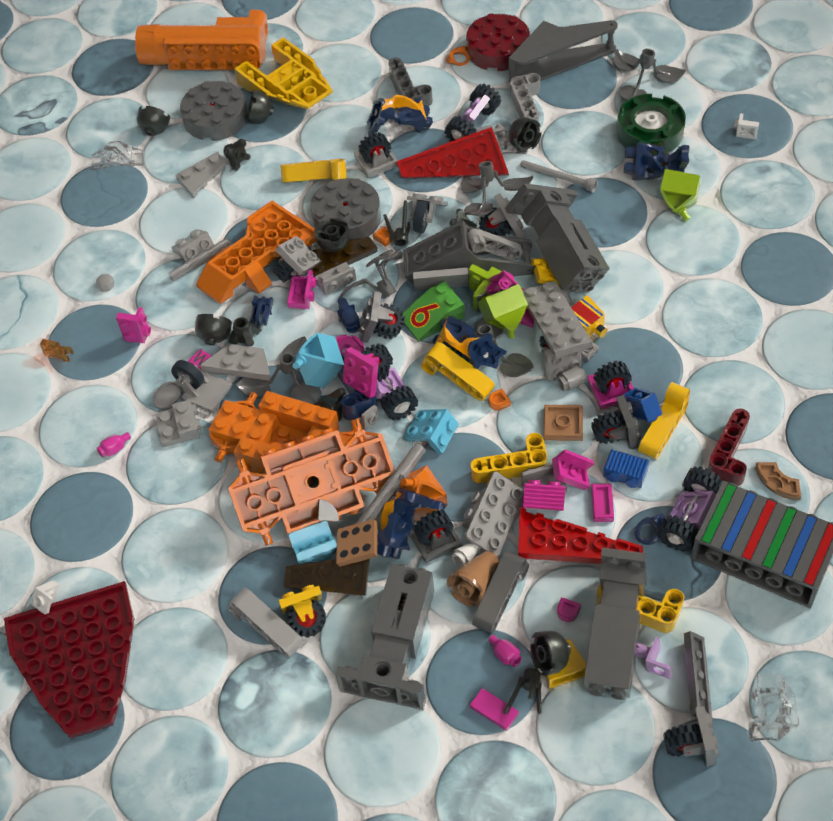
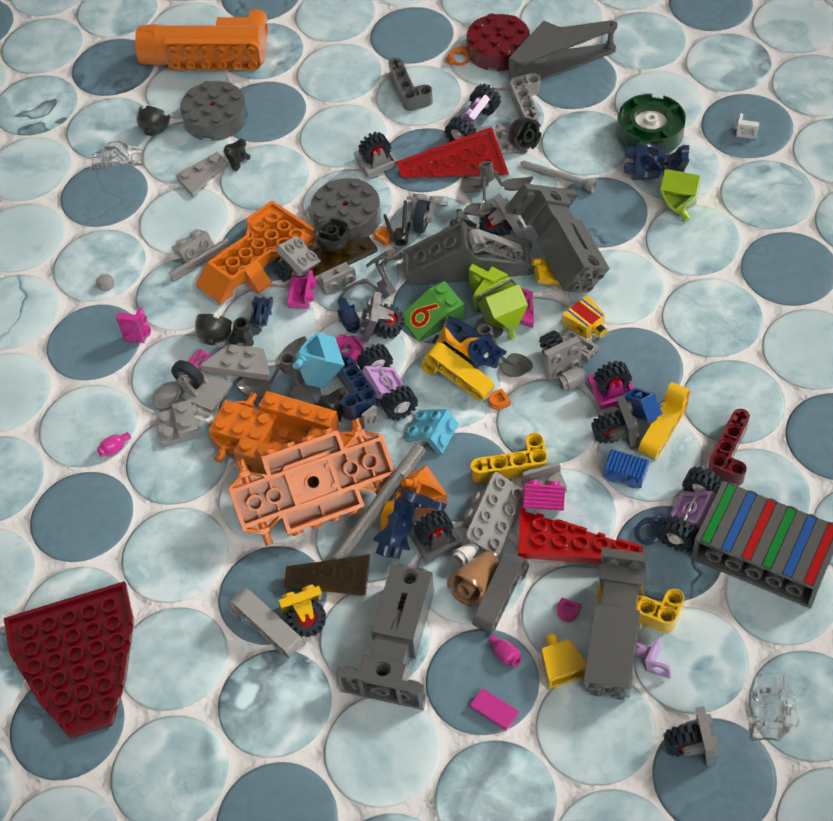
(44, 596): white bracket -> none
(53, 349): clear orange plate -> none
(259, 108): pearl dark grey cylinder -> none
(294, 83): yellow wedge -> none
(313, 543): medium azure bracket -> none
(314, 170): yellow beam -> none
(327, 511): light grey tile -> none
(357, 542): medium nougat tile -> none
(364, 370): dark pink plate -> none
(411, 113): dark blue hips -> none
(453, 277): light grey tile -> none
(500, 282): dark pink hinge -> none
(530, 682): pearl dark grey plant -> none
(549, 652): pearl dark grey cylinder -> none
(556, 320): light grey plate -> none
(563, 422): medium nougat tile -> none
(572, 469): dark pink bracket -> none
(602, 503): dark pink tile -> none
(627, 62): dark grey plant -> none
(697, 672): flat silver plate -> none
(777, 481): medium nougat tile -> none

